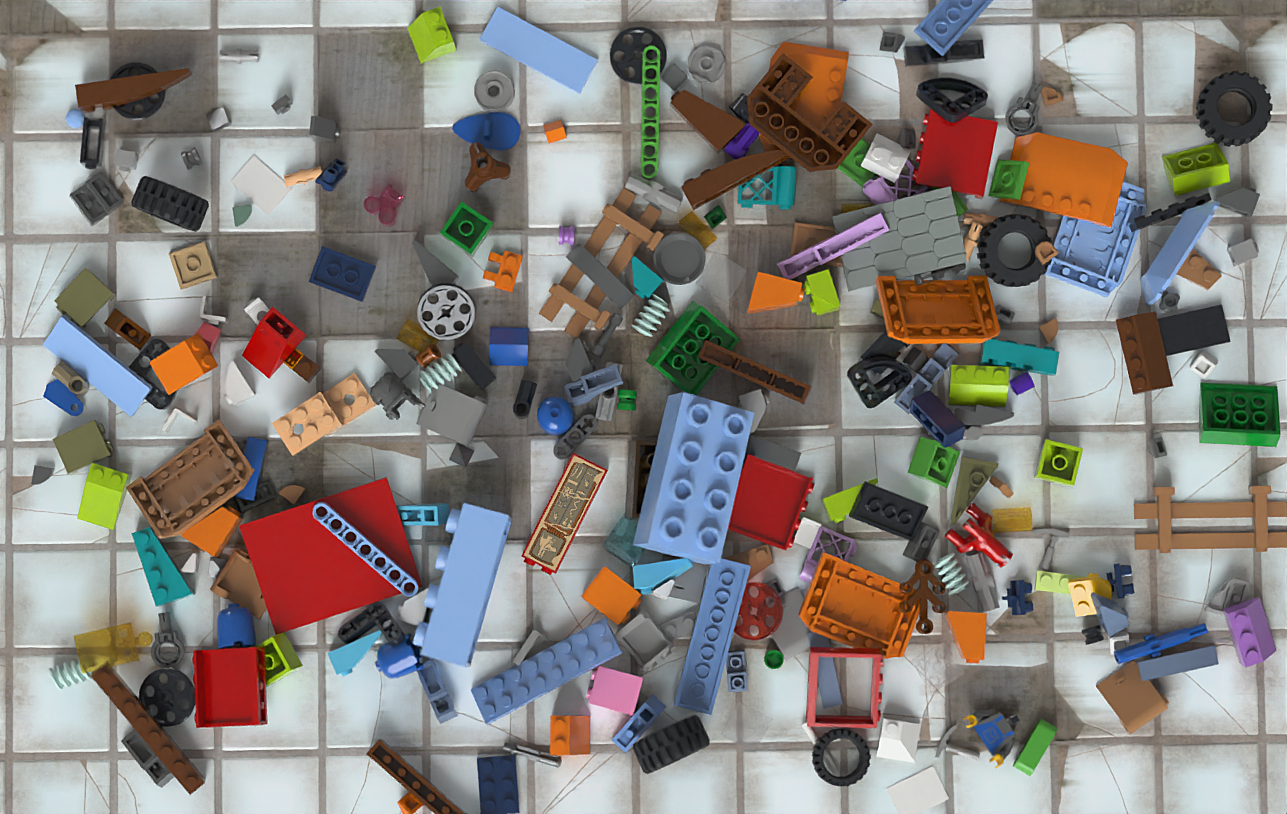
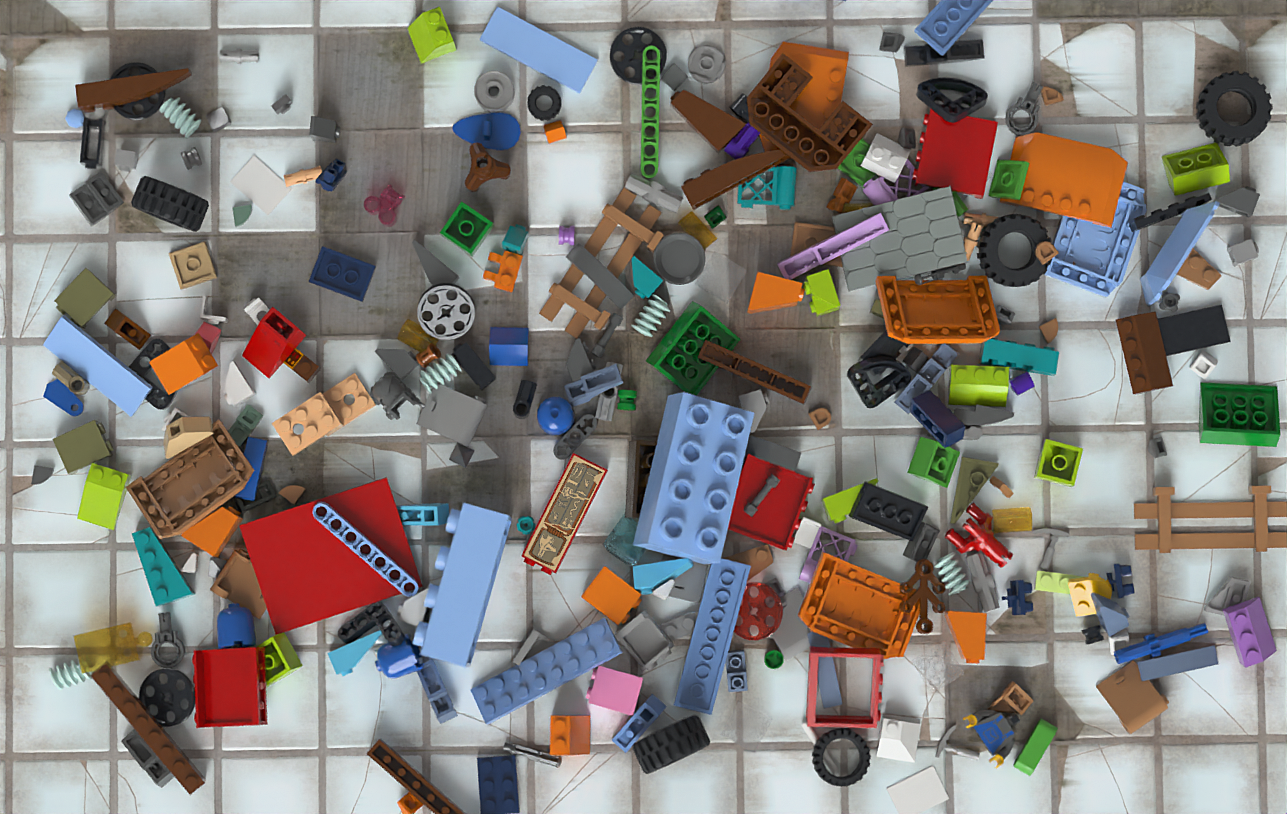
(180, 116): none -> light aqua piece
(185, 433): none -> tan slope
(245, 424): none -> sand green slope
(515, 239): none -> teal slope
(531, 525): none -> teal plate
(542, 91): none -> black tyre
(751, 508): none -> dark grey bar
(820, 417): none -> medium nougat tile
(843, 193): none -> dark orange plate
(1011, 700): none -> medium nougat slope

